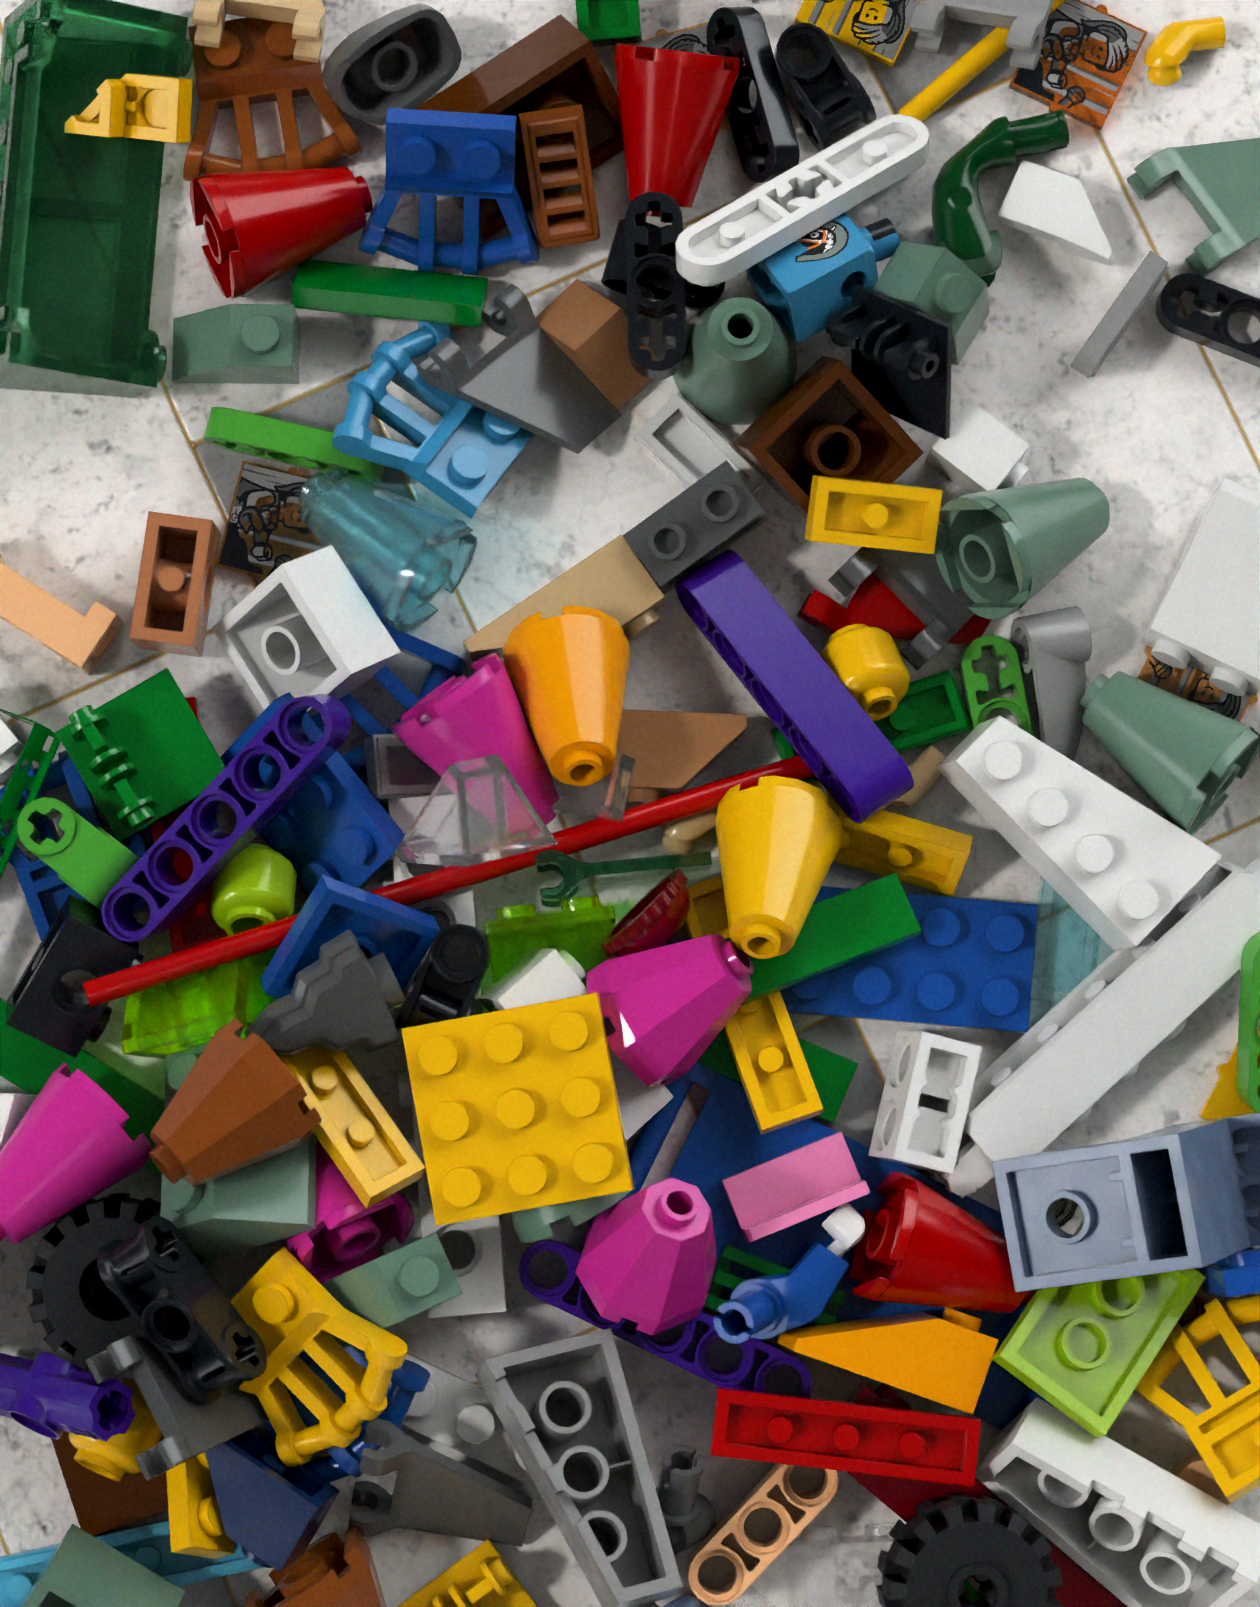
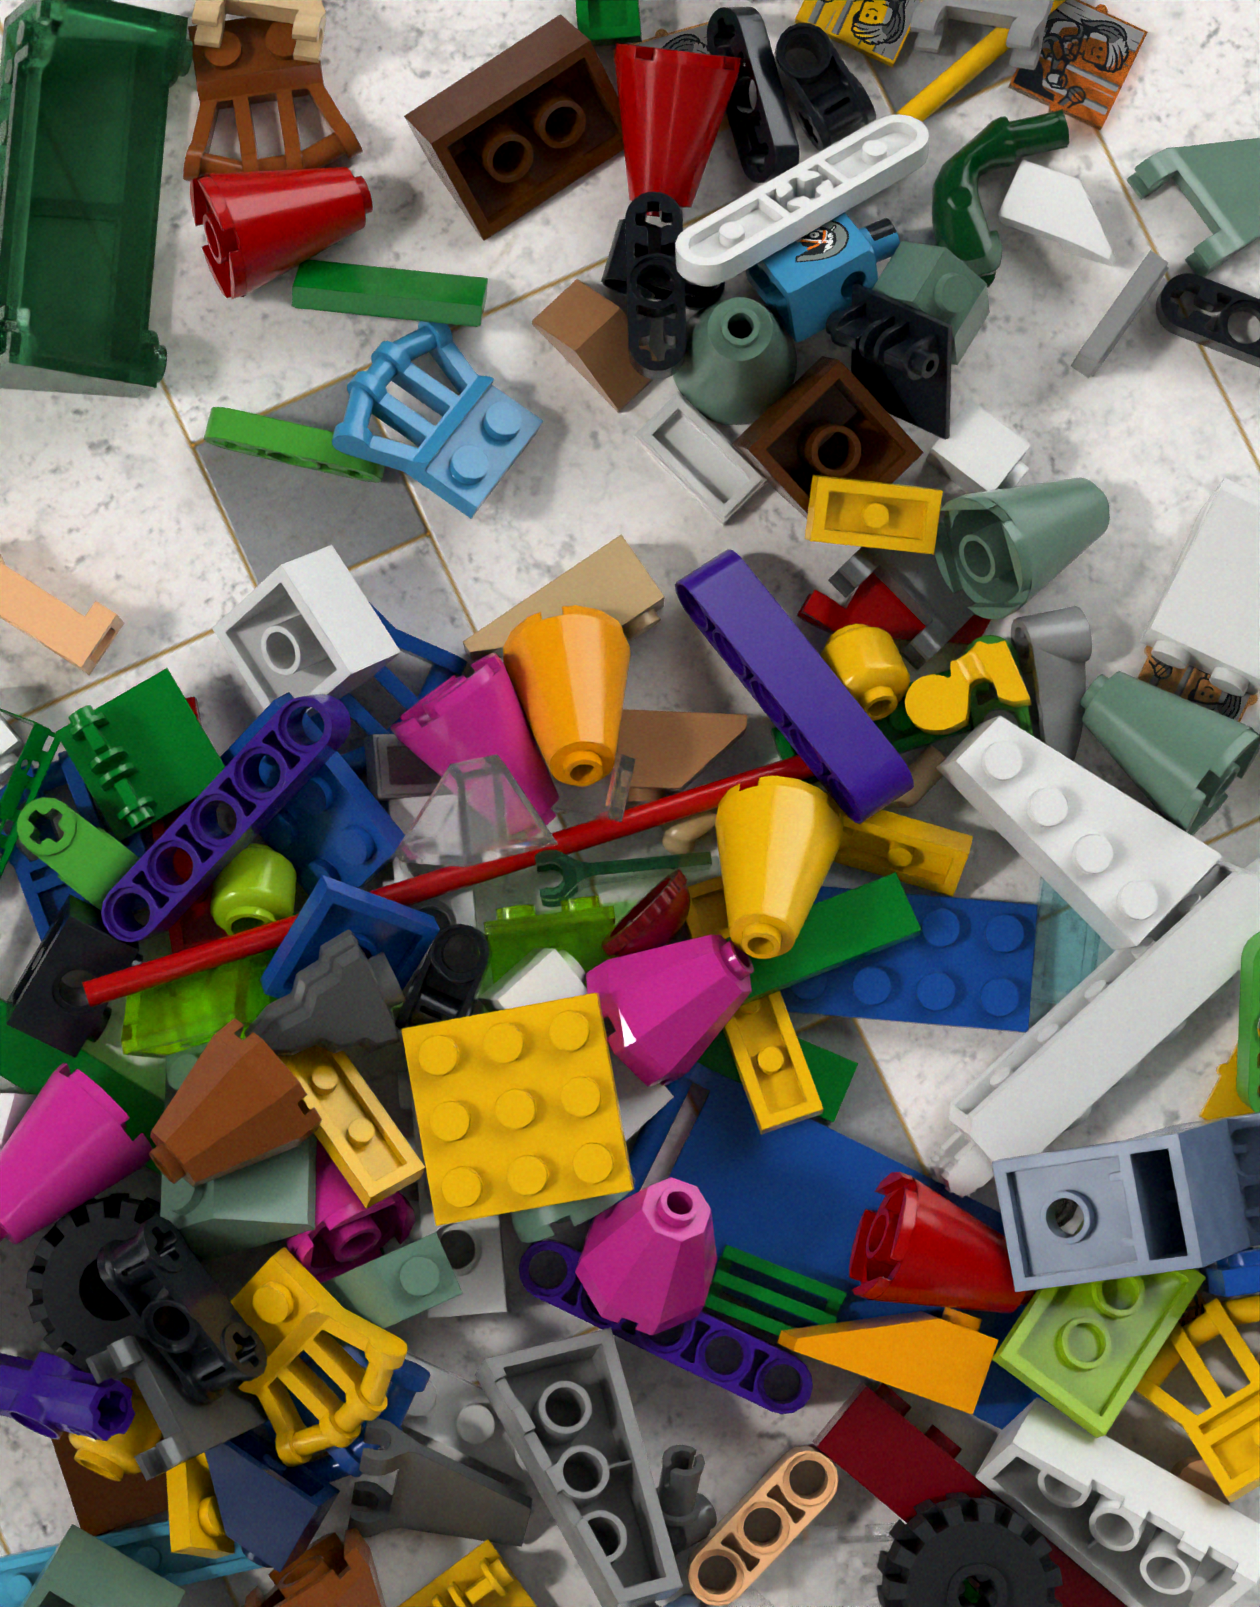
(138, 109): yellow slope -> none
(175, 584): nougat brick -> none
(237, 345): sand green slope -> none
(265, 522): piece -> none
(388, 543): clear light blue cone -> none
(392, 63): dark grey piece -> none
(454, 157): blue plate -> none
(523, 378): dark grey flag -> none
(564, 216): dark orange slope -> none
(695, 526): dark grey brick -> none
(788, 1300): blue arm -> none
(794, 1187): bright pink panel -> none
(845, 1436): red plate -> none
(925, 1101): white brick -> none
(944, 704): none -> yellow leg
(1175, 44): yellow arm -> none

